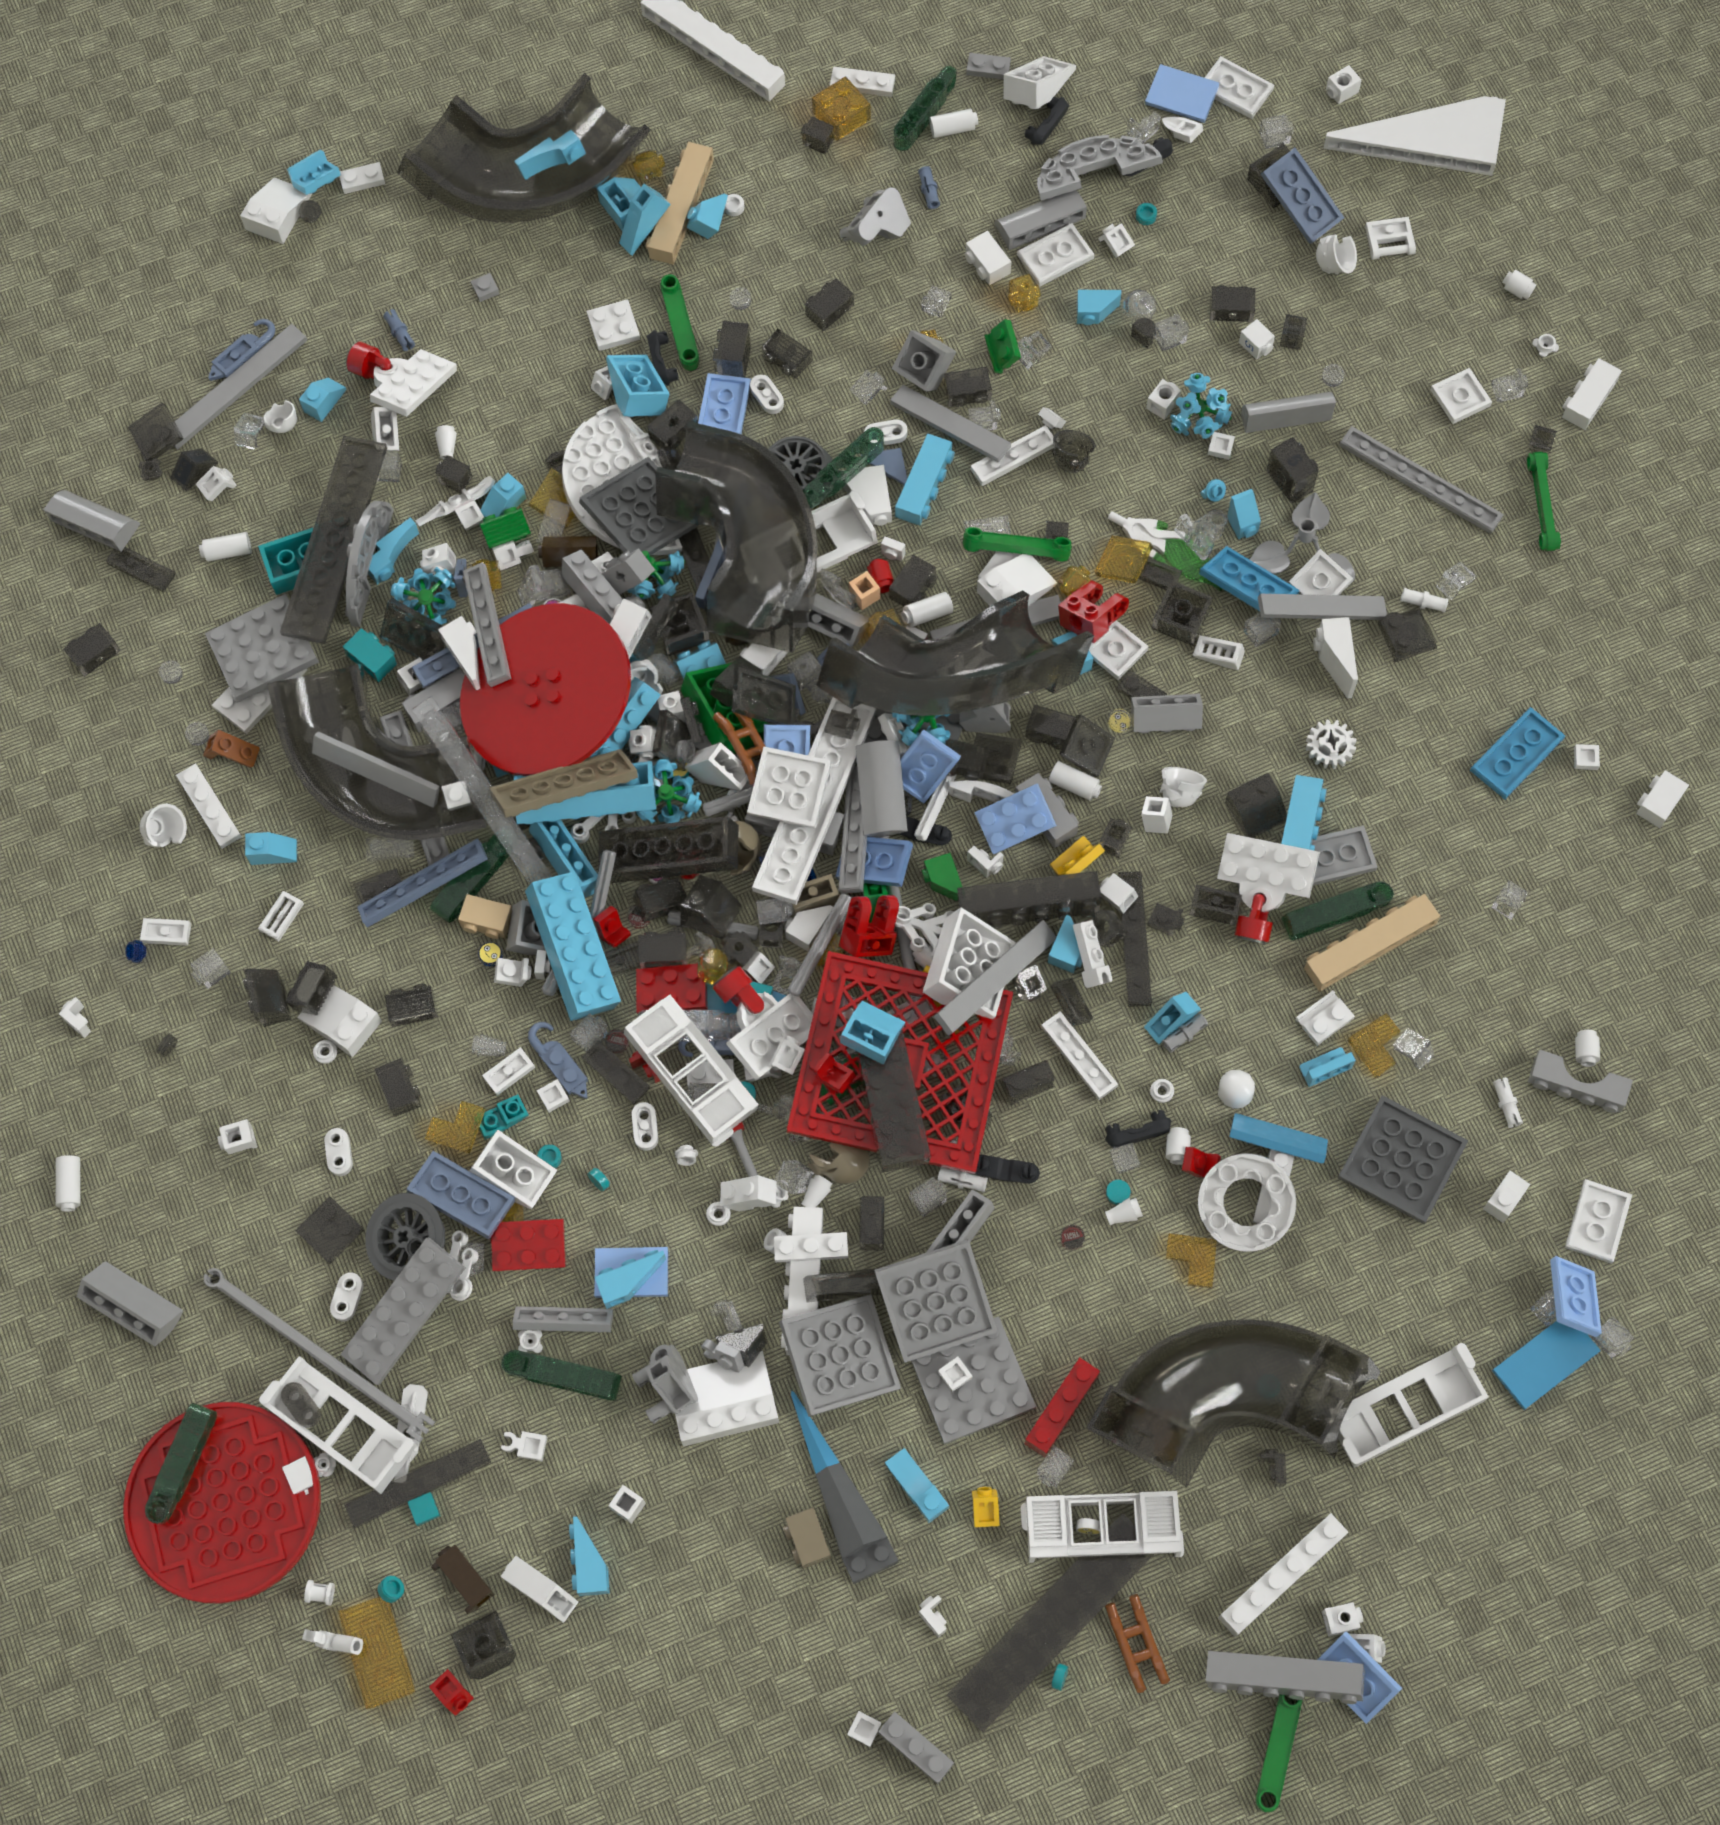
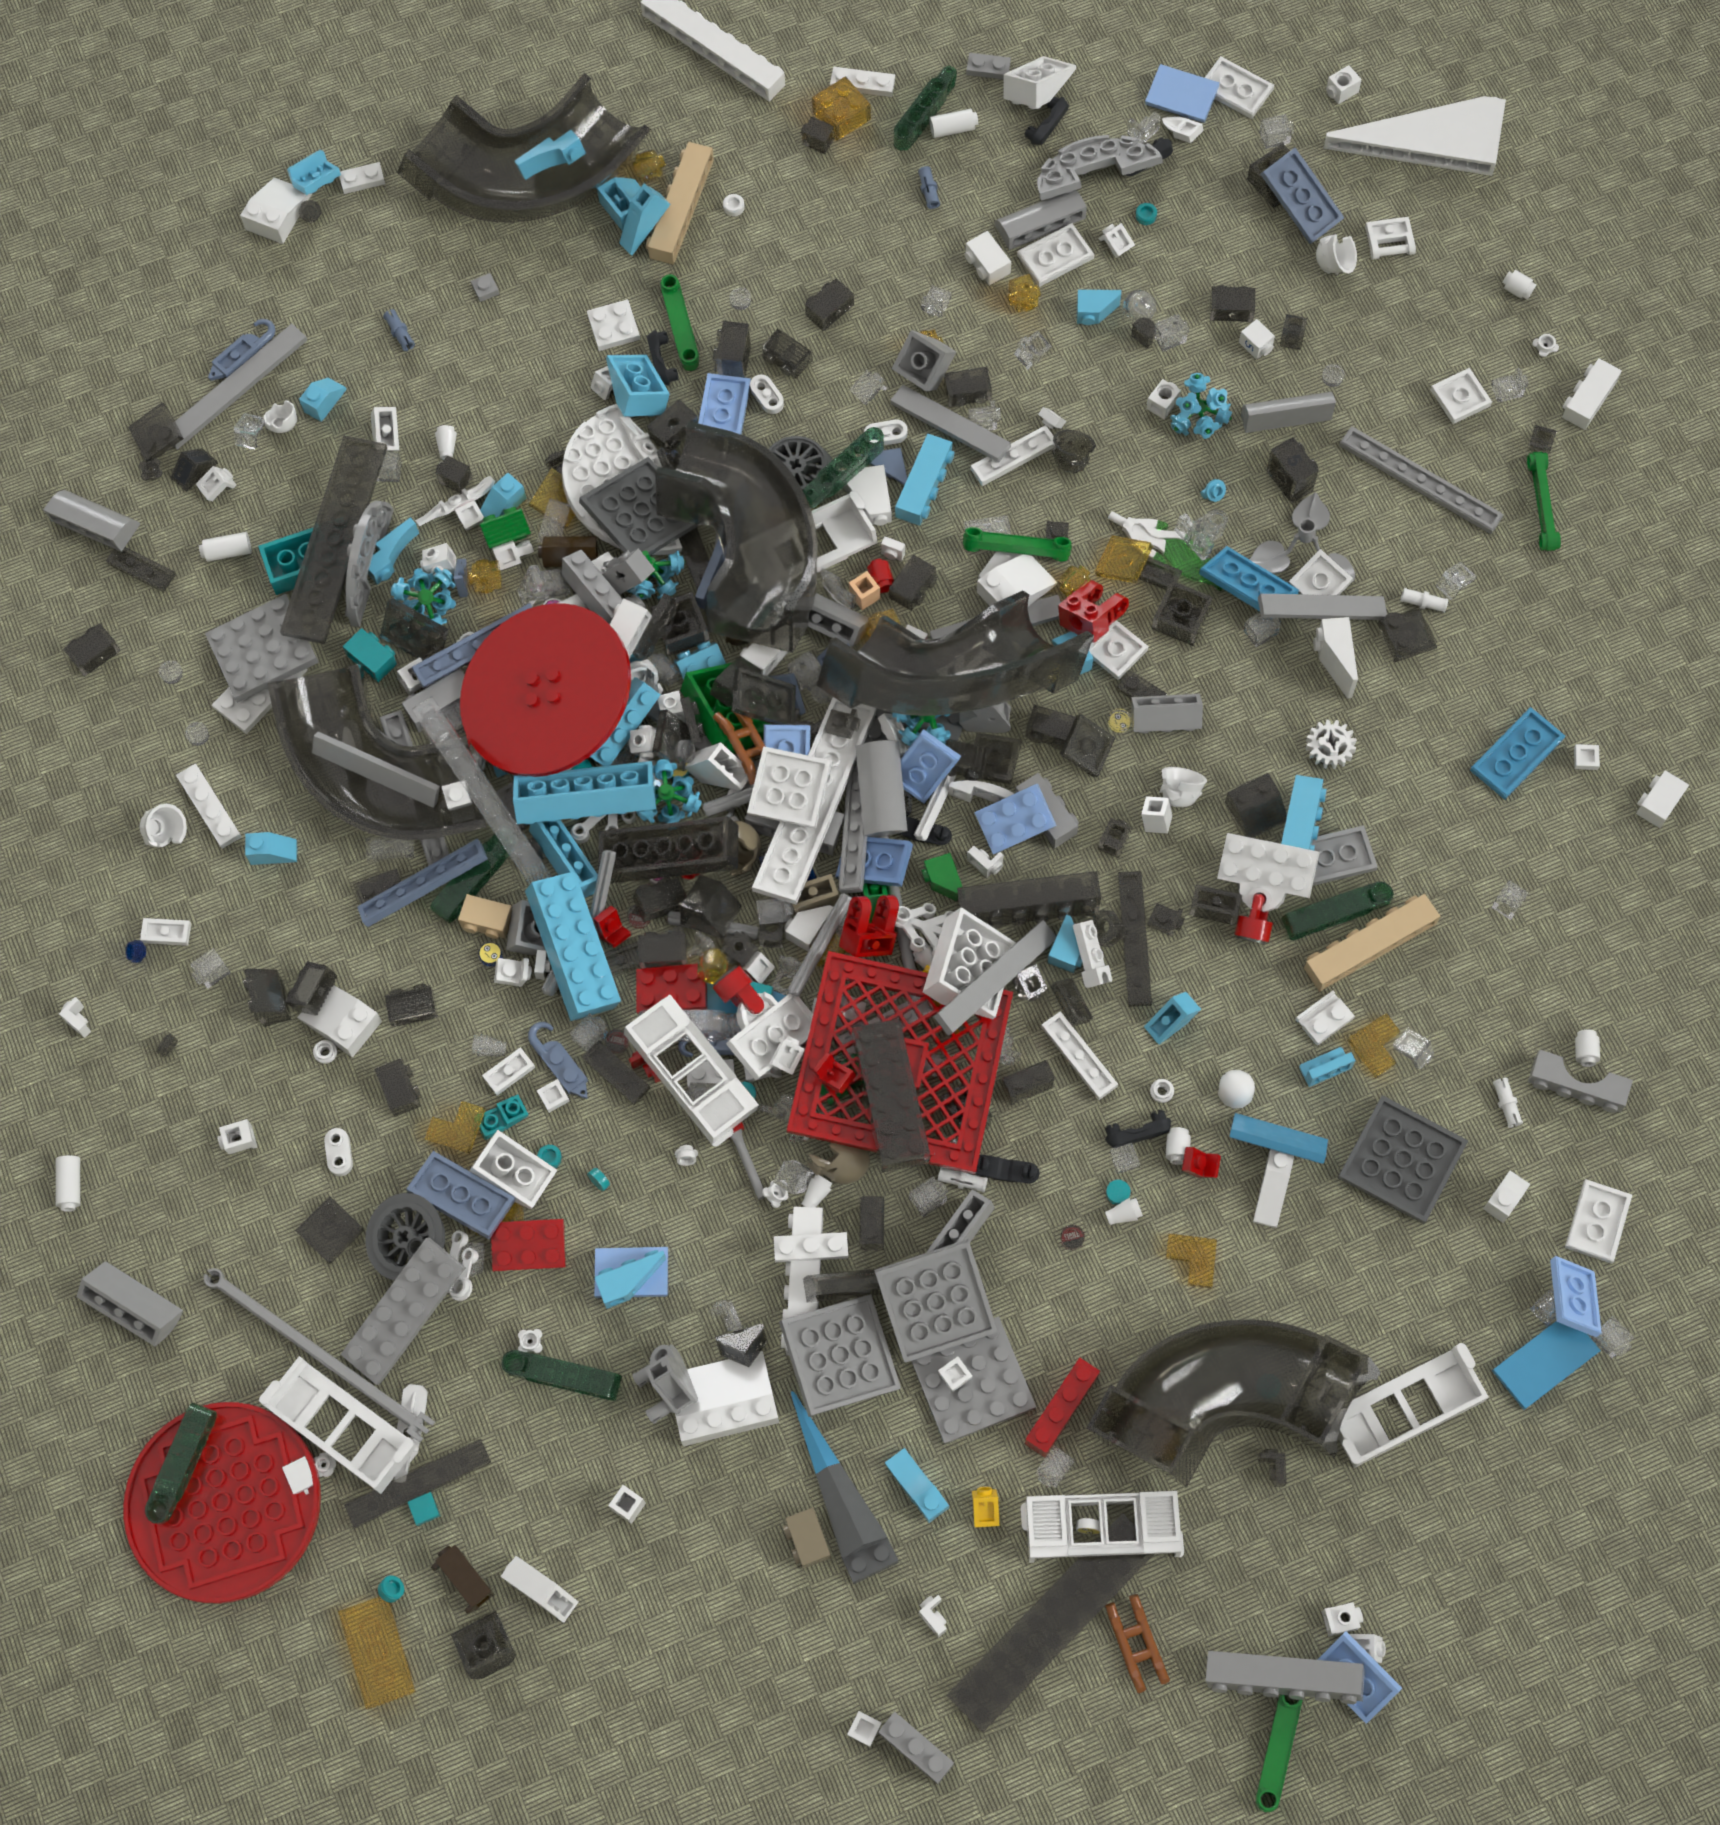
(231, 748): dark orange bracket -> none
(287, 921): white tile -> none
(302, 1405): clear smoke plate -> none
(319, 1592): white bush -> none
(334, 1642): white bar -> none
(346, 1296): white plate -> none
(399, 382): white plate -> none
(451, 1692): red bracket -> none
(463, 646): white slope -> none
(487, 624): light grey tile -> none
(529, 1446): white plate -> none
(563, 783): dark tan plate -> none
(563, 1319): light grey plate -> none
(591, 1570): medium azure slope -> none
(645, 1127): white plate -> none
(707, 216): medium azure slope -> none
(714, 1207): white plate -> none
(726, 1355): light grey plate -> none
(748, 1193): white brick -> none
(769, 1239): white tile -> none
(871, 1032): medium azure slope -> none
(880, 215): piece -> none
(927, 609): white brick -> none
(1002, 346): green plate -> none
(1060, 1676): teal tile -> none
(1075, 781): white brick -> none
(1076, 857): yellow bracket -> none
(1118, 893): white brick -> none
(1185, 1032): light grey pin -> none
(1221, 445): white plate -> none
(1222, 1226): white plate -> none
(1226, 661): white slope -> none
(1244, 514): medium azure slope -> none
(1282, 1575): white brick -> none

